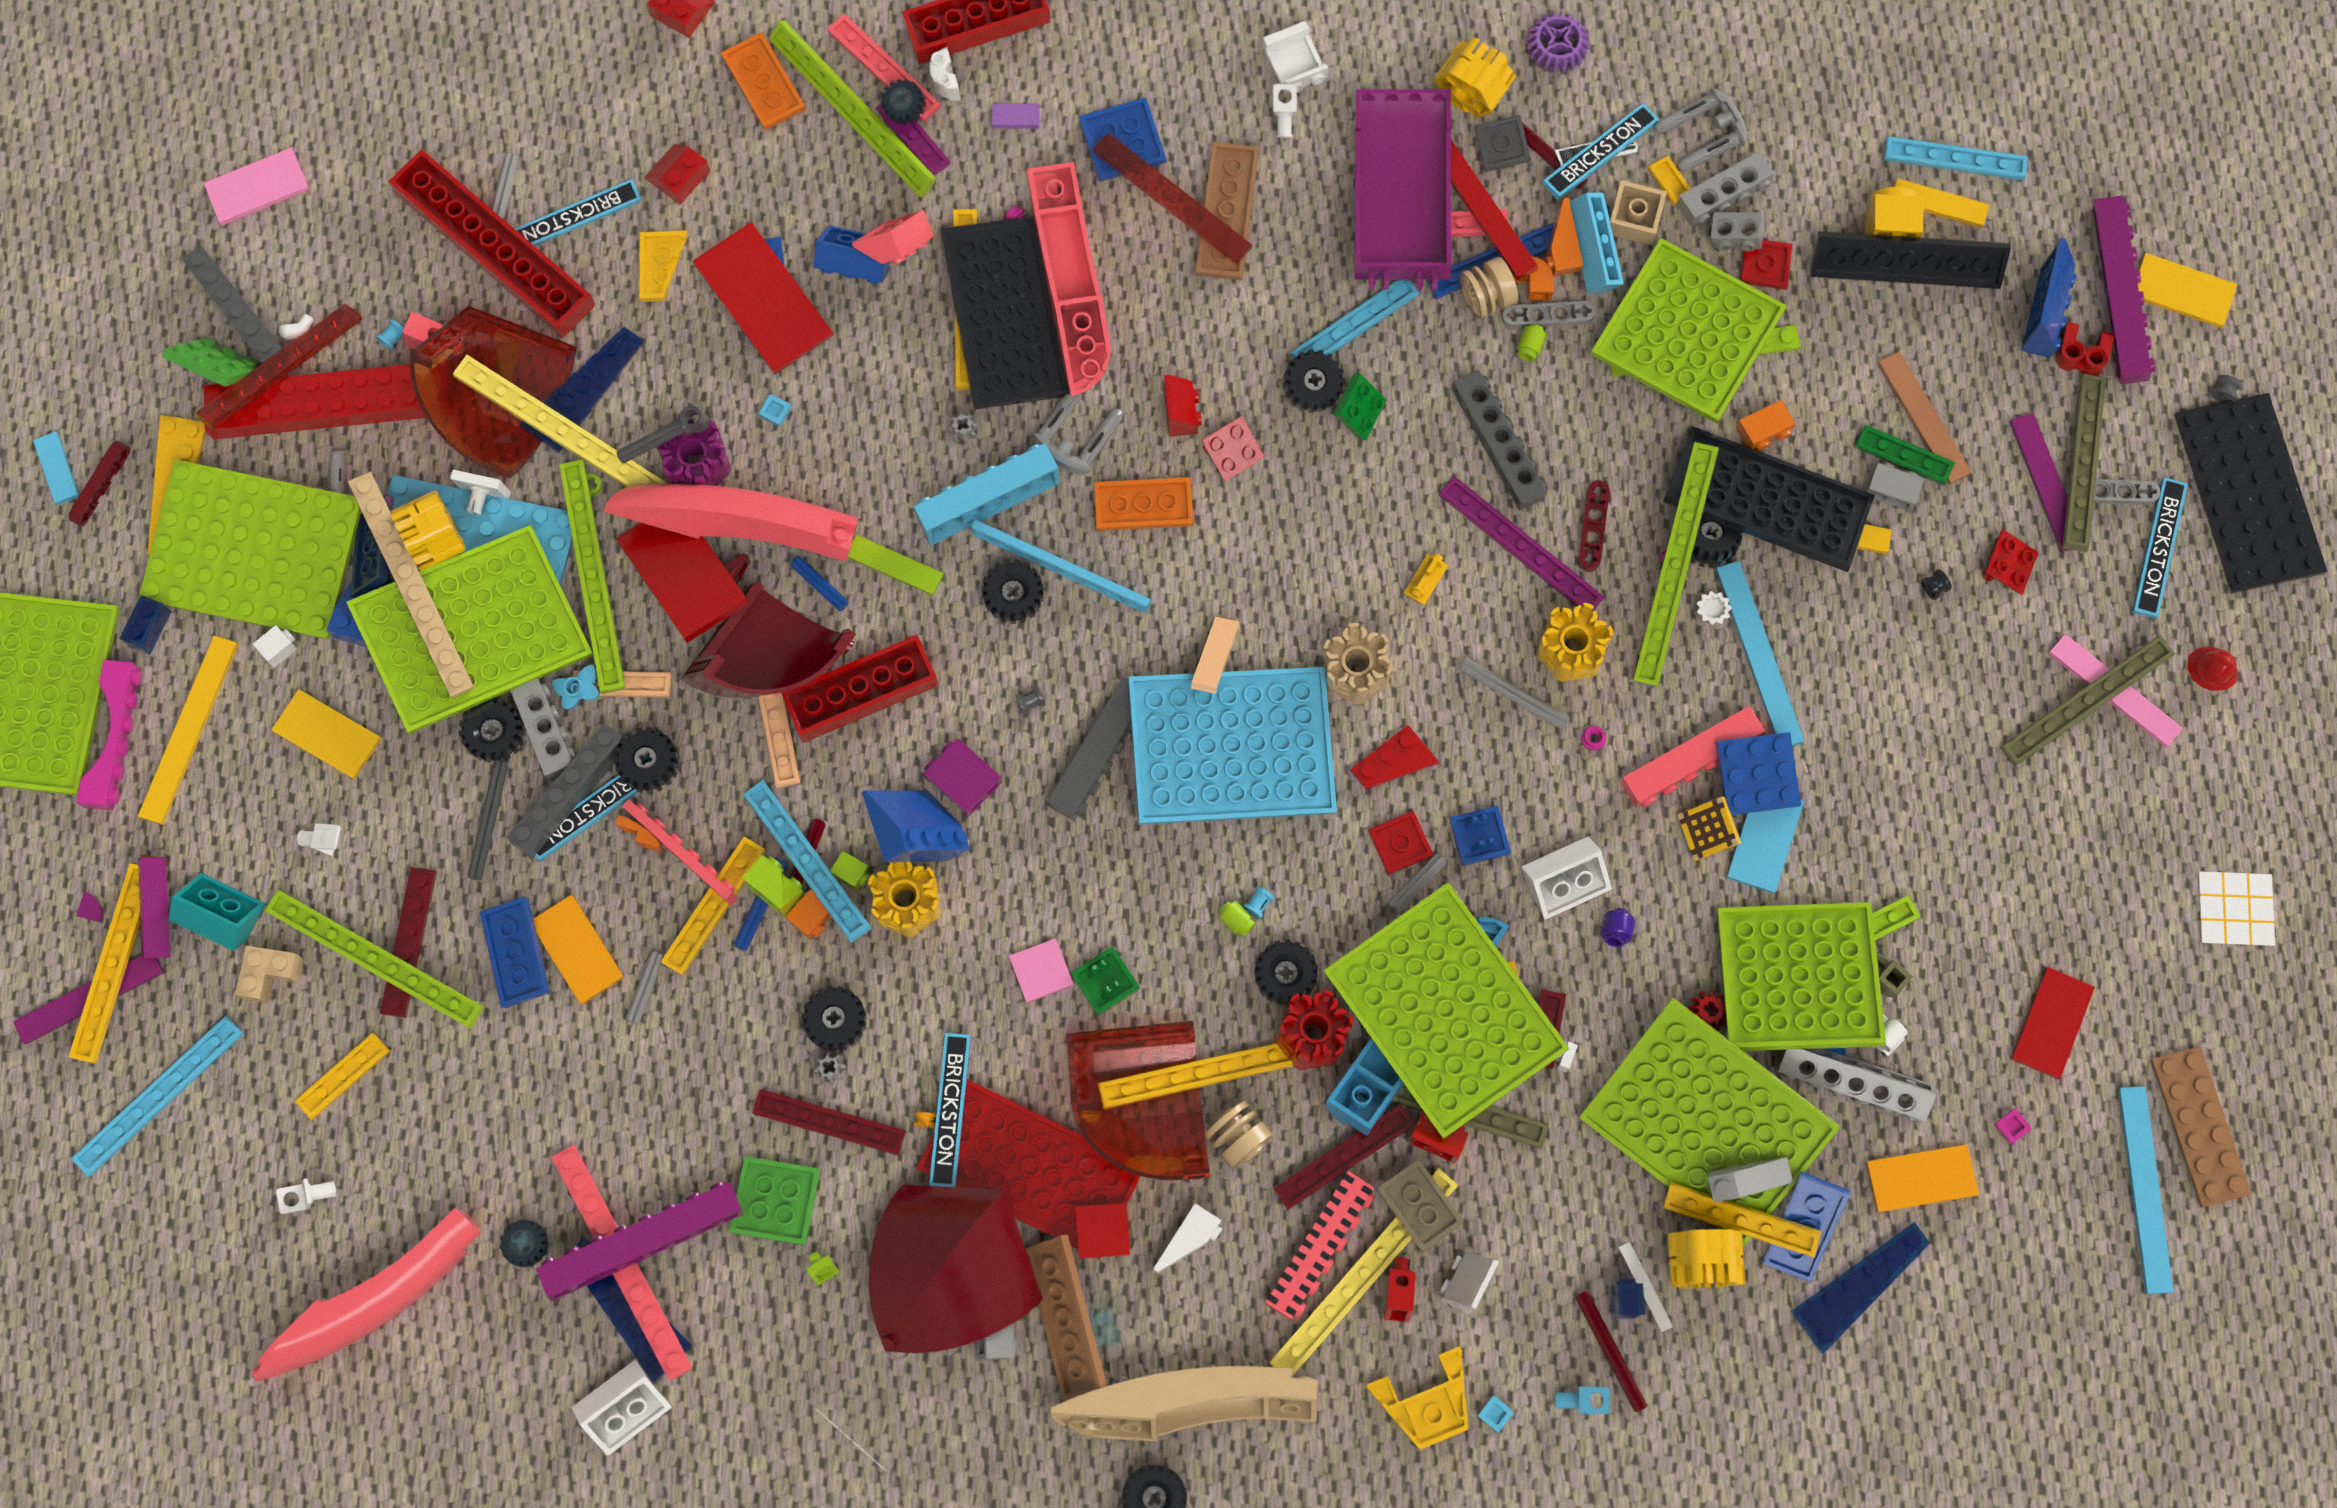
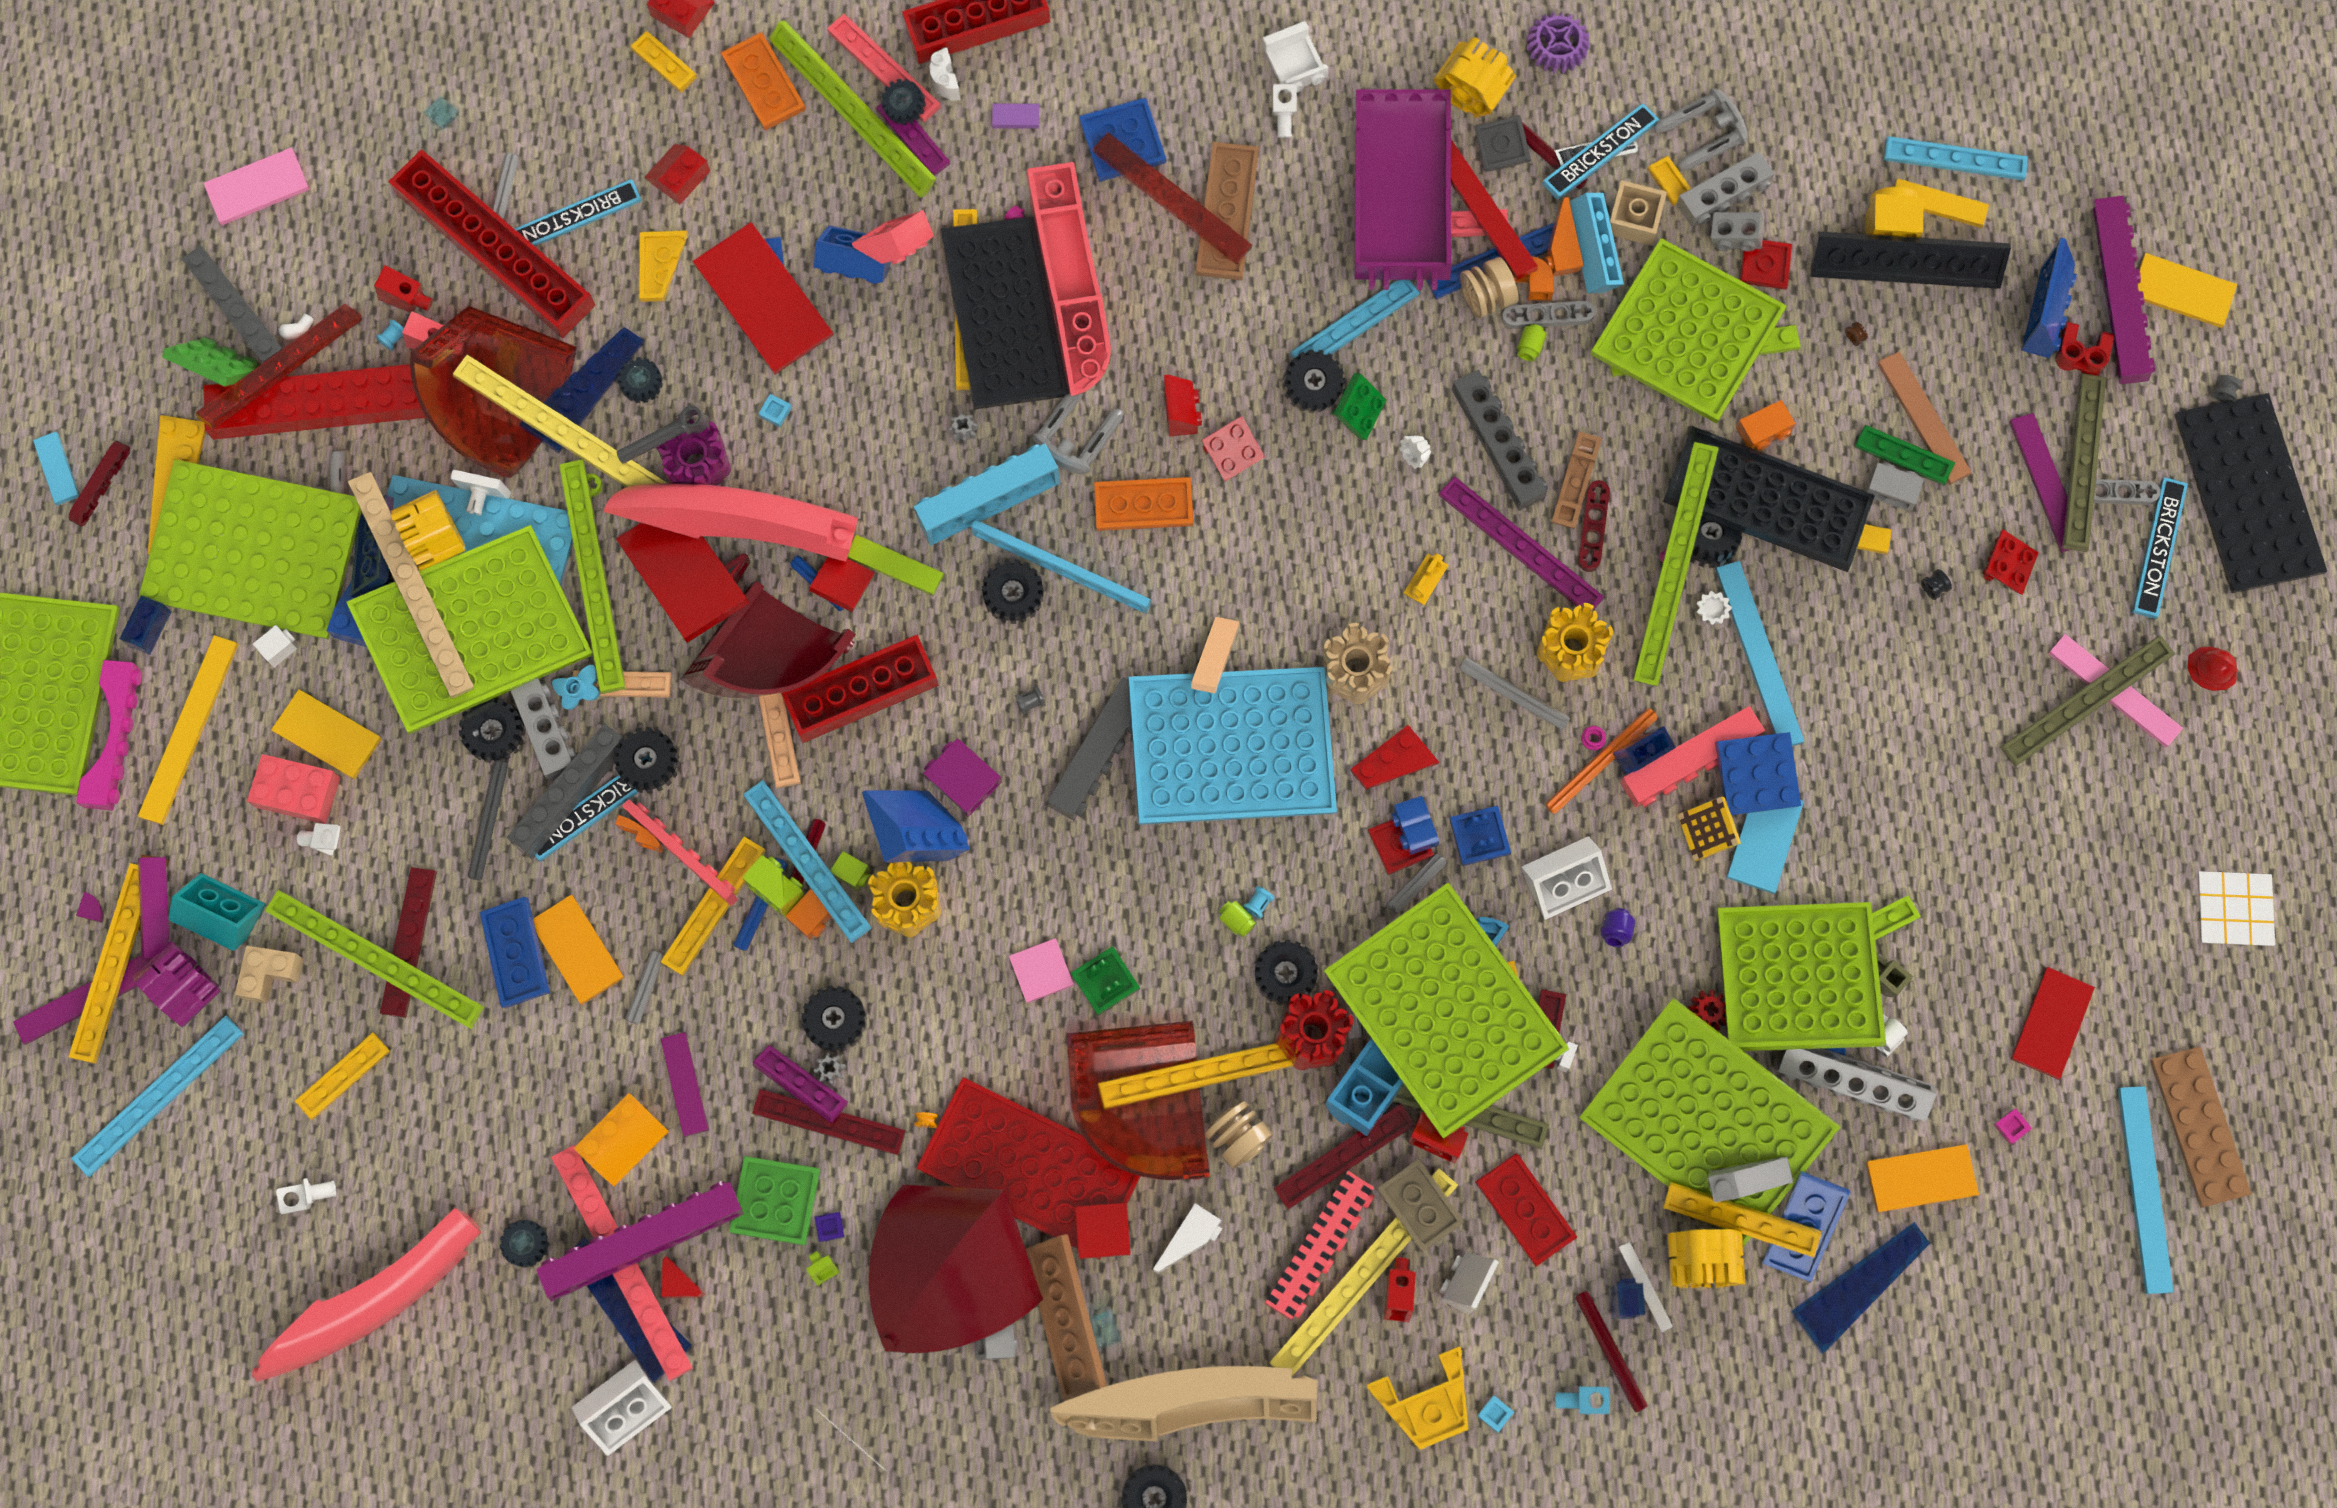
(171, 988): none -> magenta piece
(293, 789): none -> coral brick
(401, 291): none -> red torso
(441, 113): none -> clear light blue plate
(621, 1139): none -> light orange slope
(635, 373): none -> black wheel
(663, 61): none -> yellow plate
(676, 1283): none -> red slope
(684, 1084): none -> magenta tile
(800, 1083): none -> magenta tile
(829, 1227): none -> dark purple tile
(842, 582): none -> red tile
(950, 1110): tile -> none
(1415, 450): none -> white piece
(1415, 825): none -> blue brick
(1526, 1209): none -> red tile
(1576, 480): none -> medium nougat slope
(1601, 761): none -> orange axle
(1644, 750): none -> clear blue brick
(1856, 333): none -> reddish brown bush

